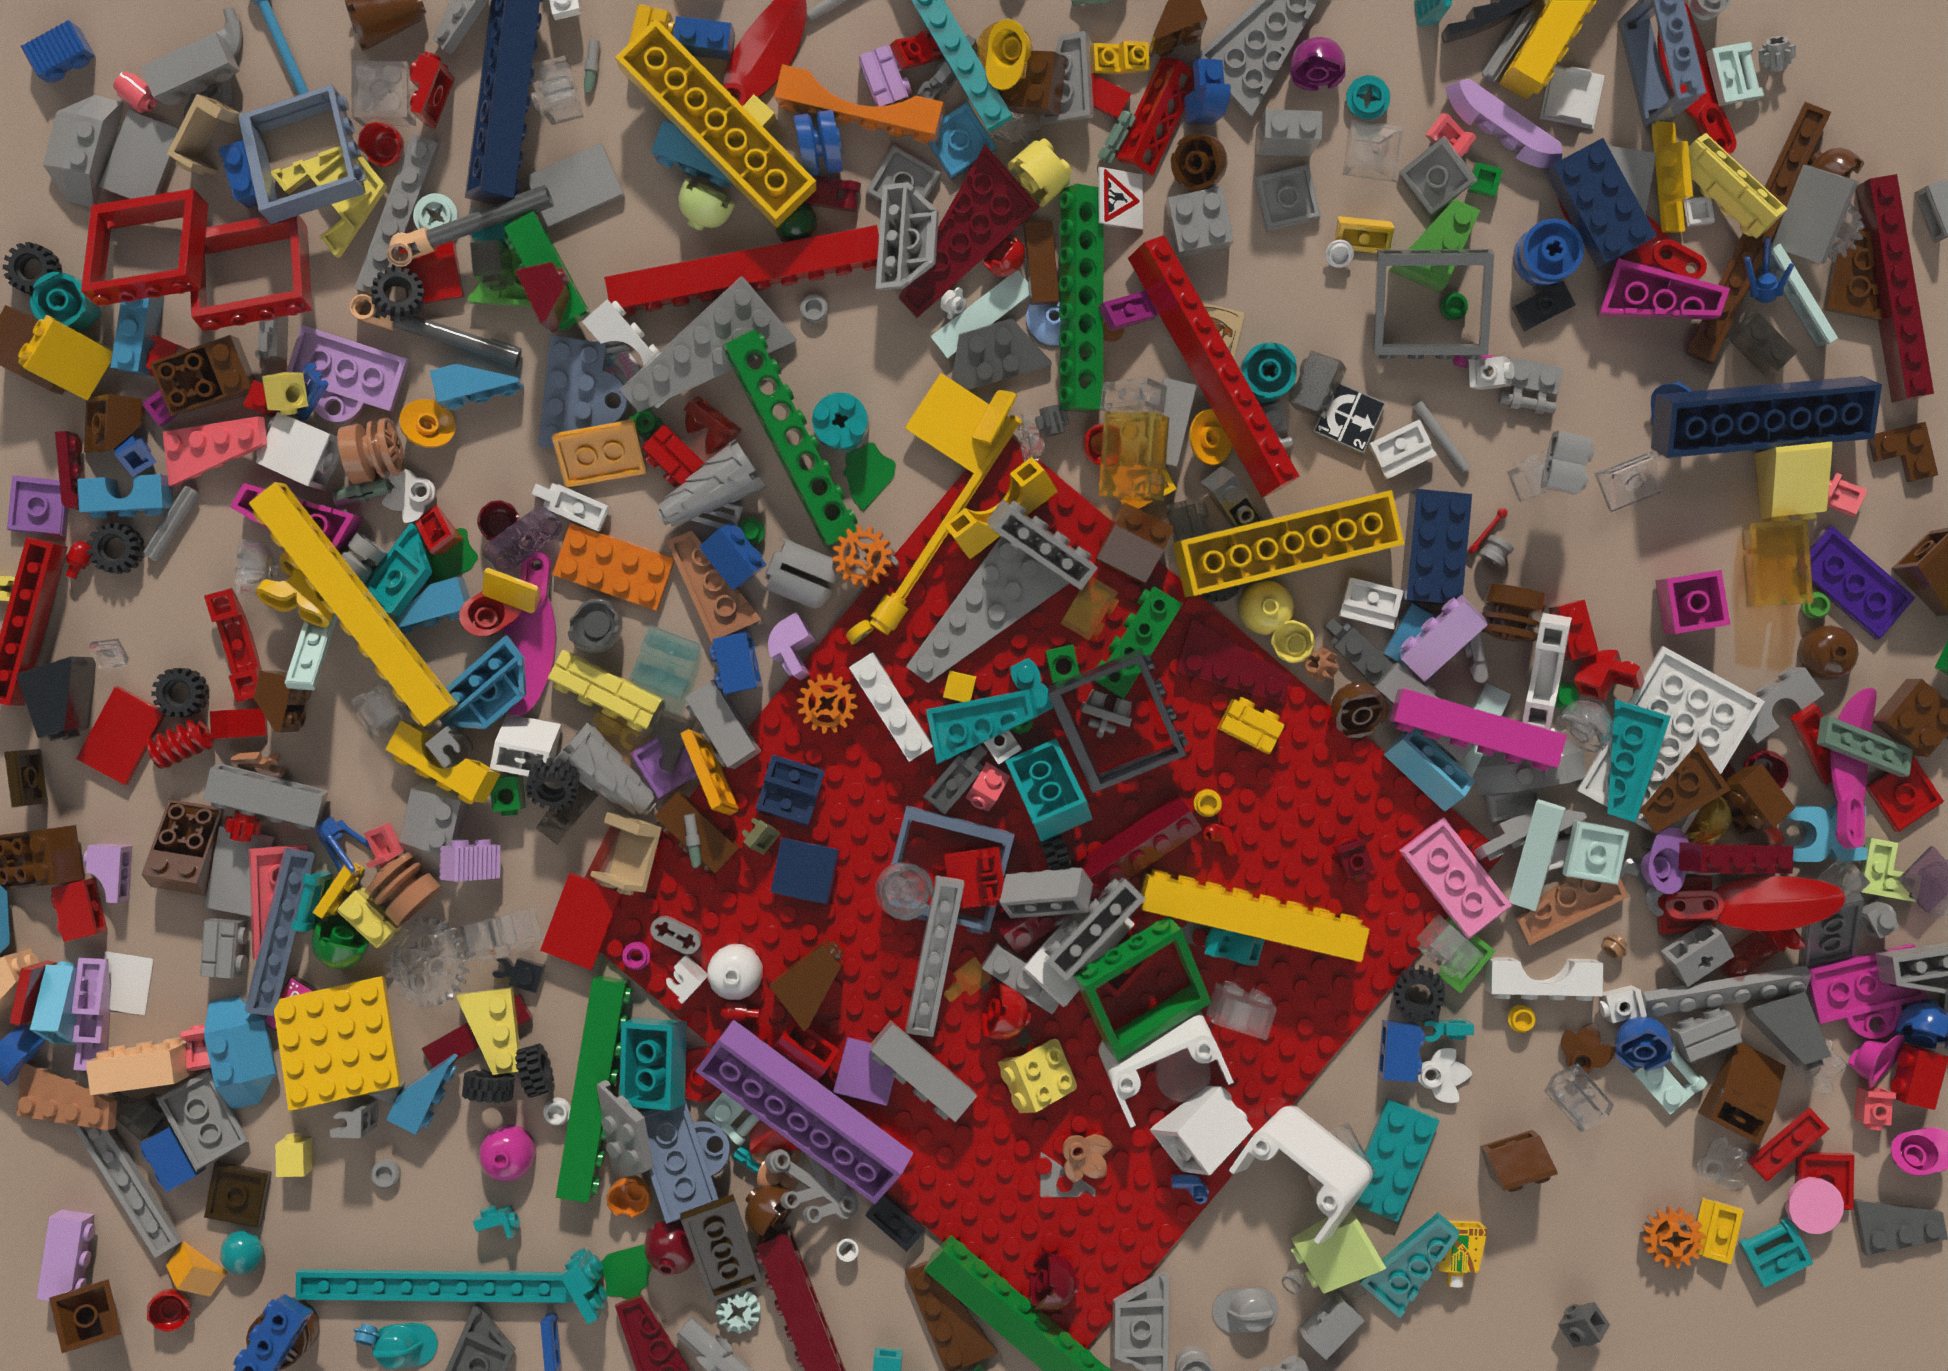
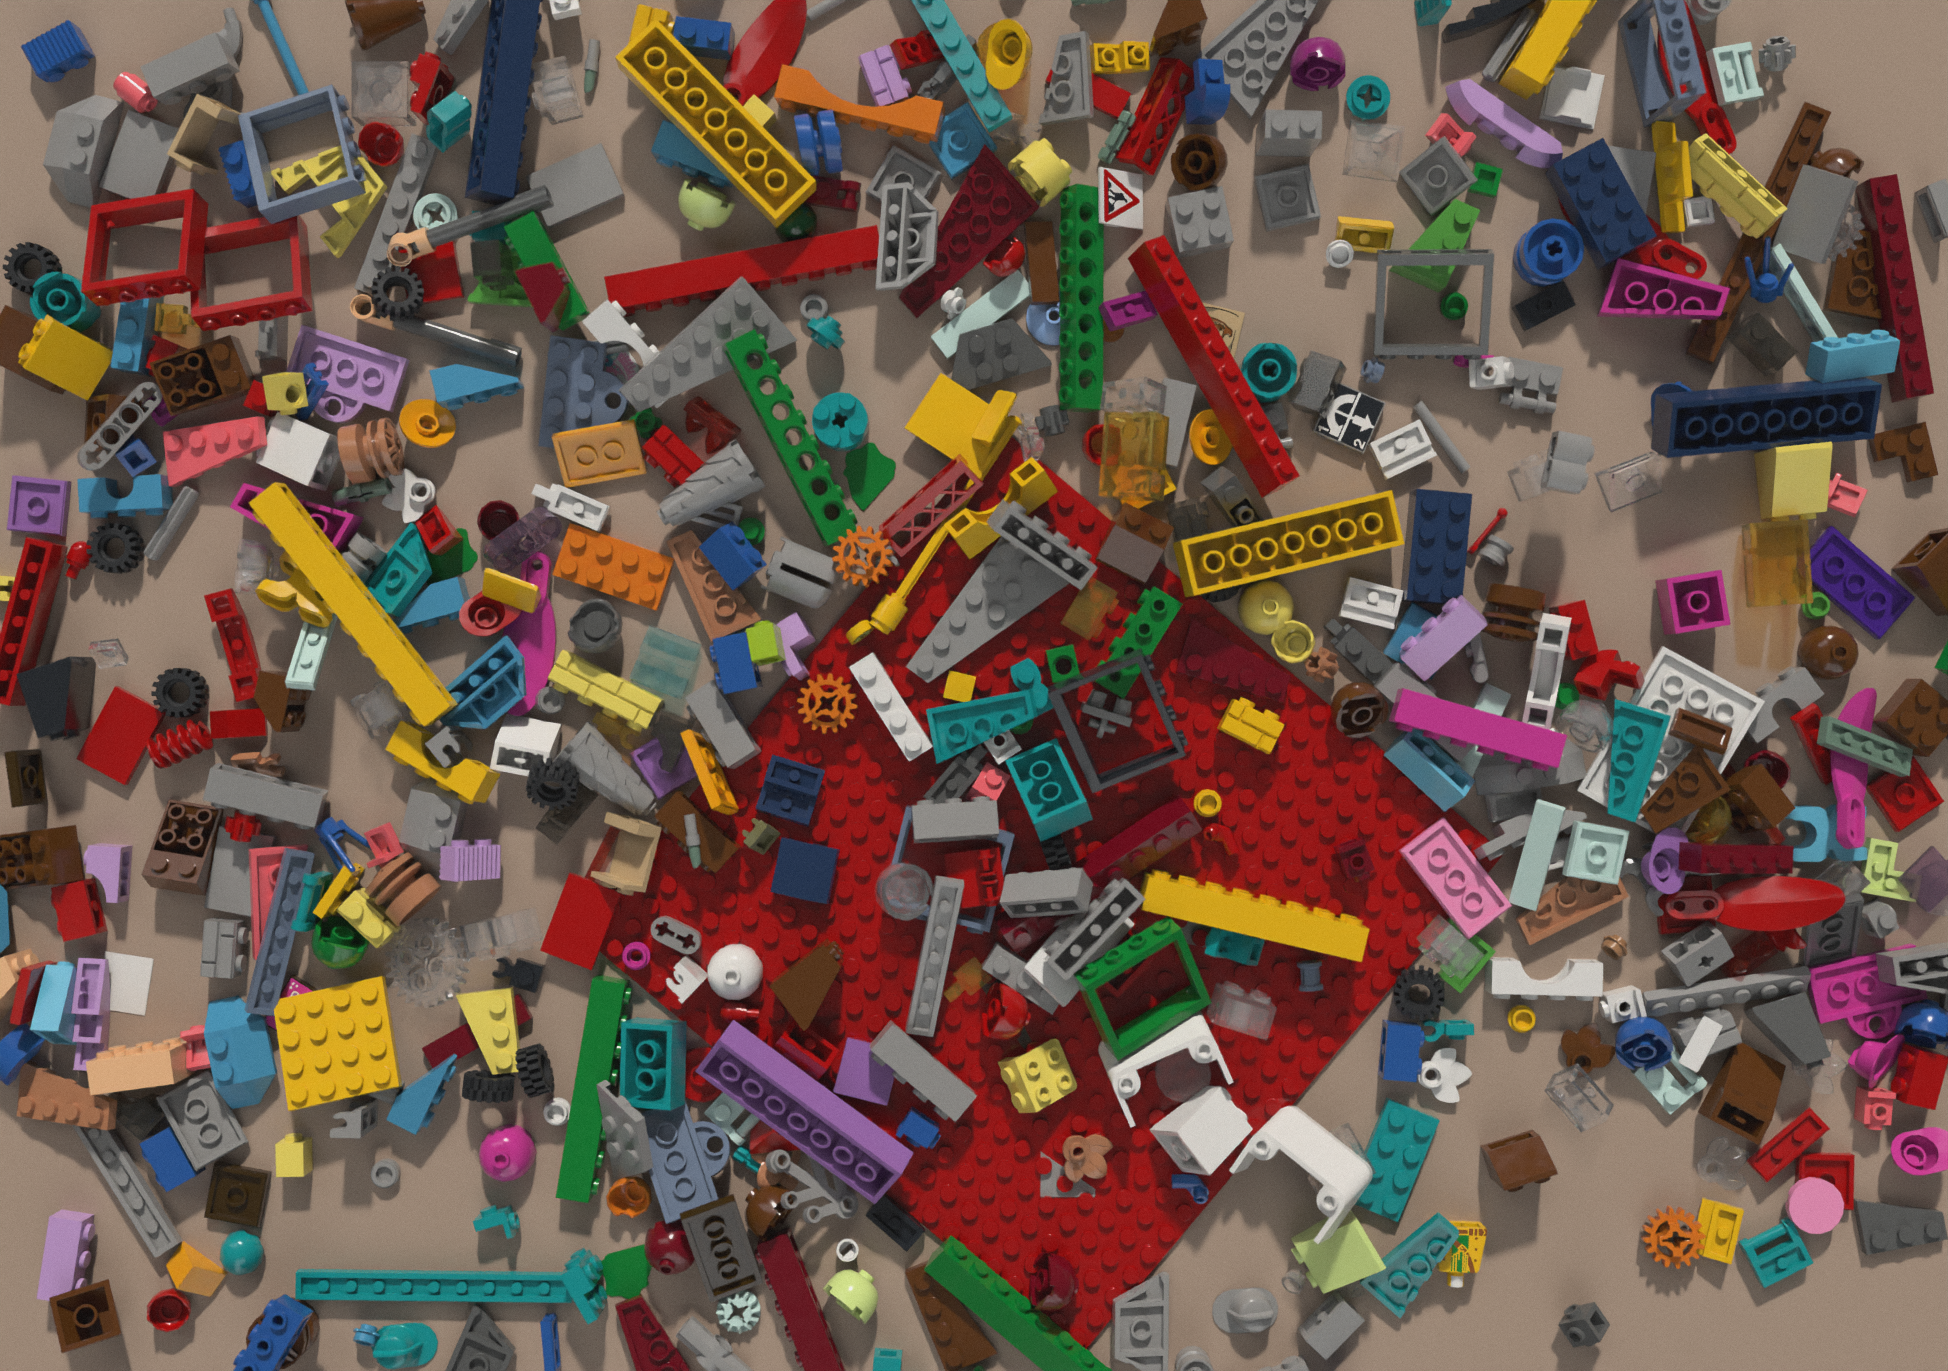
(69, 467): dark red plate -> none
(116, 423): none -> light grey beam
(173, 319): none -> clear yellow plate
(449, 121): none -> teal brick
(516, 785): green brick -> none
(549, 700): none -> light grey tile
(765, 643): none -> lime brick
(826, 332): none -> teal plate
(854, 1293): none -> yellowish green cylinder
(919, 1129): none -> blue brick
(923, 497): none -> red fence
(954, 820): none -> light grey brick
(1042, 87): reddish brown brick -> none
(1310, 975): none -> sand blue bush
(1372, 370): none -> sand blue plate
(1700, 731): none -> reddish brown tile
(1700, 1044): none -> white sticker
(1852, 356): none -> medium azure brick

